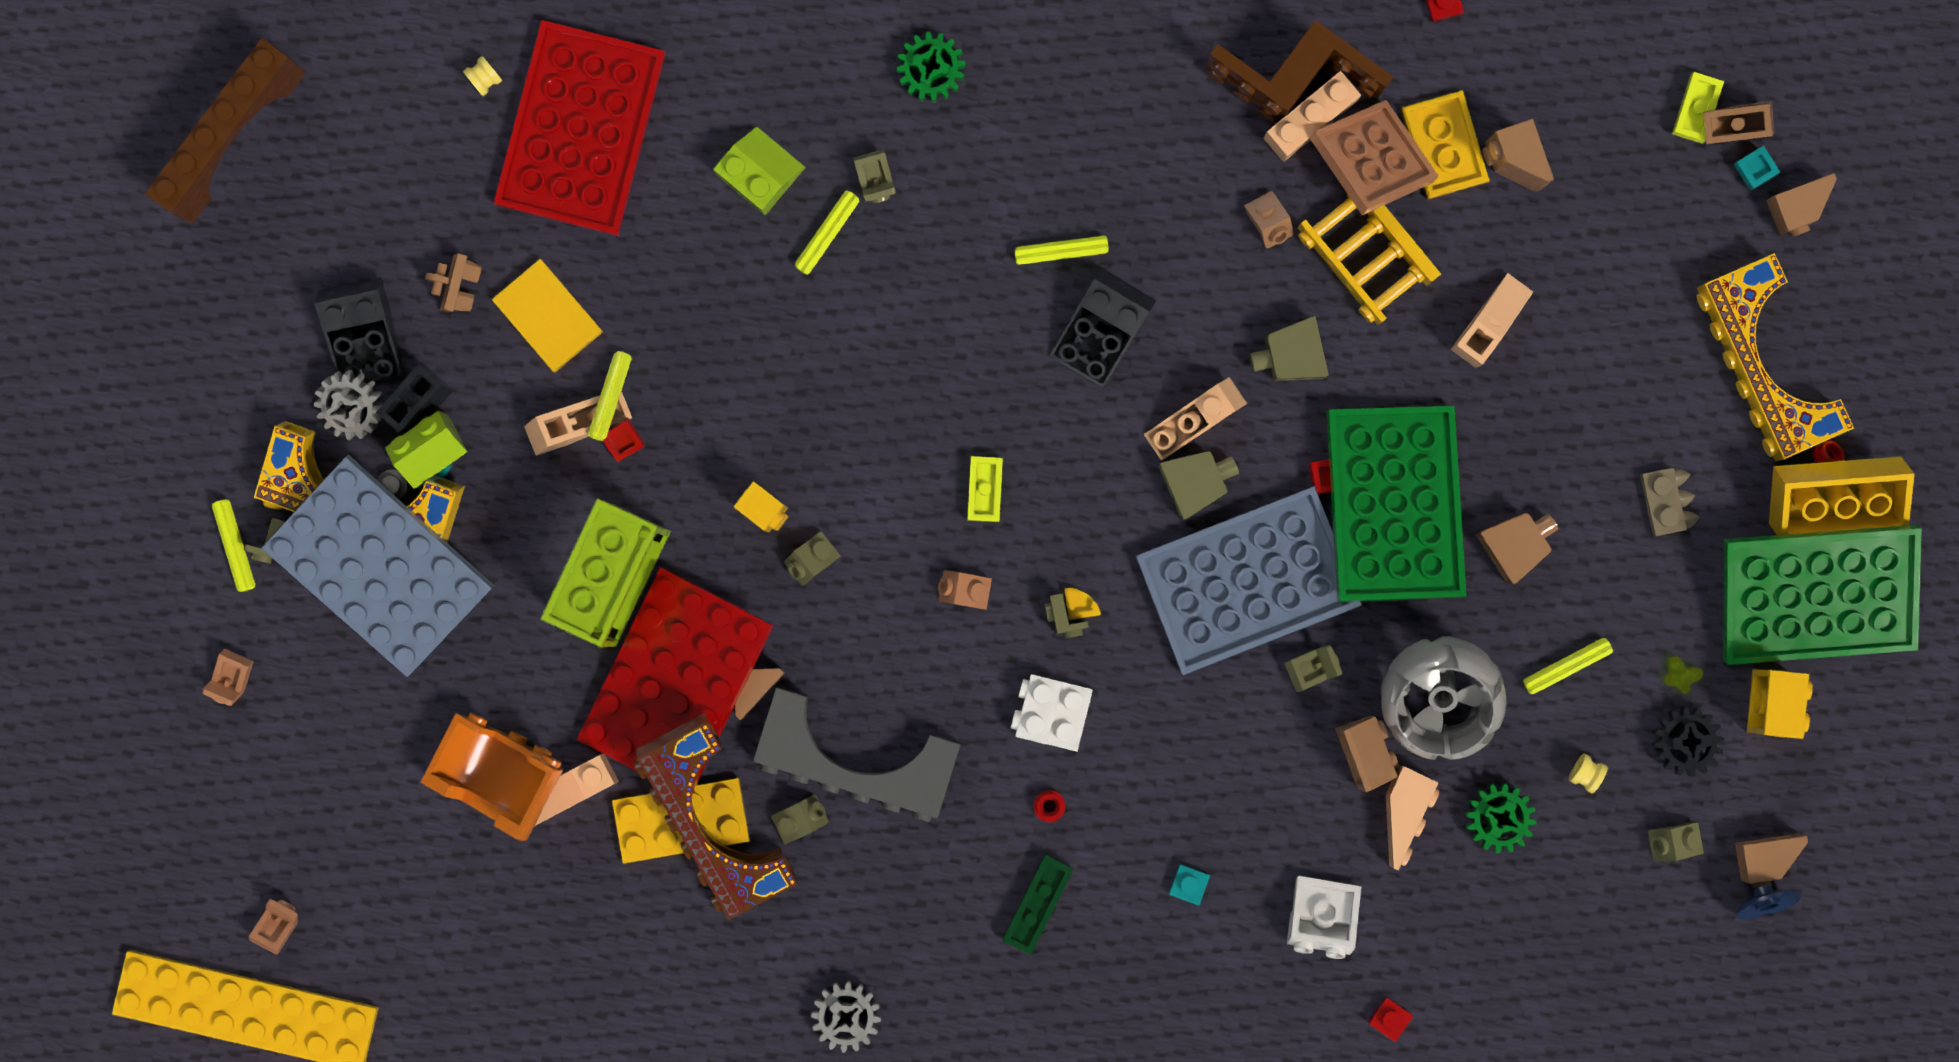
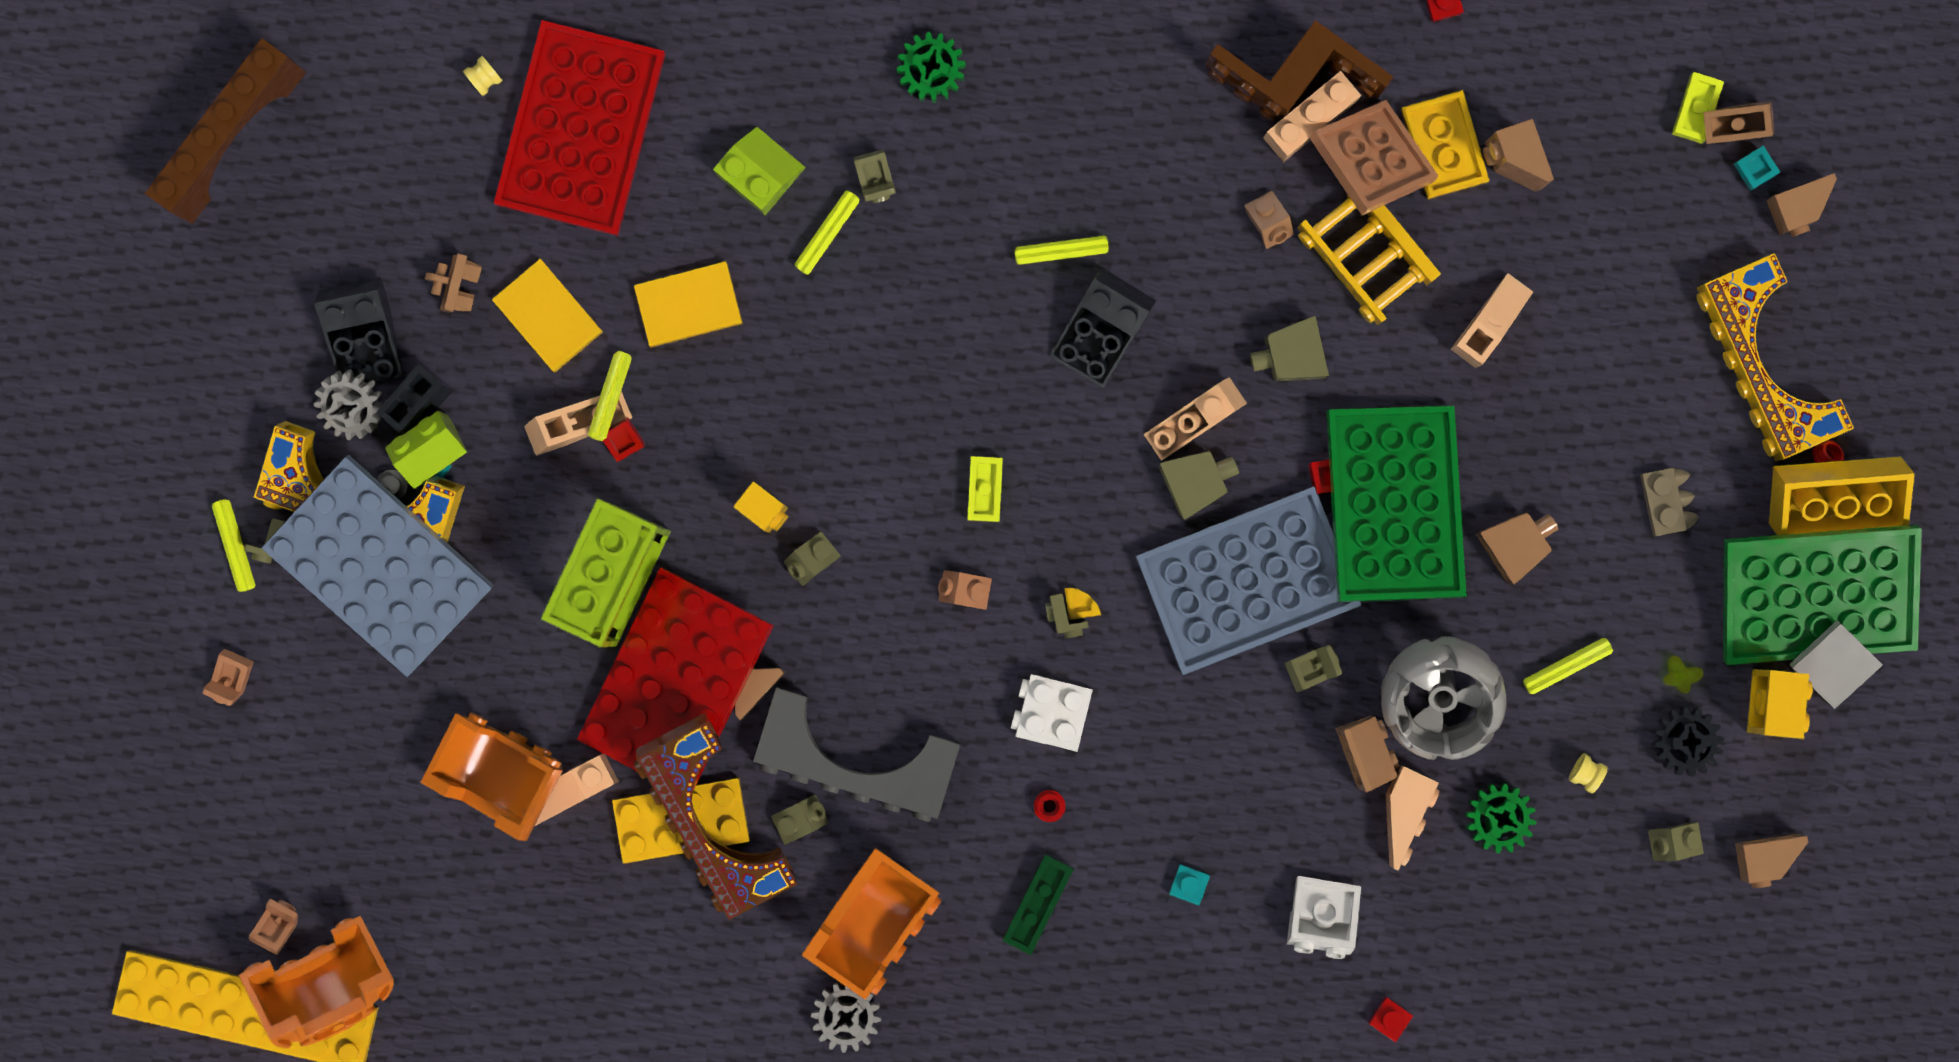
(321, 991): none -> orange cylinder
(688, 304): none -> yellow tile
(871, 924): none -> orange cylinder
(1766, 902): dark blue dish -> none
(1836, 664): none -> light grey tile

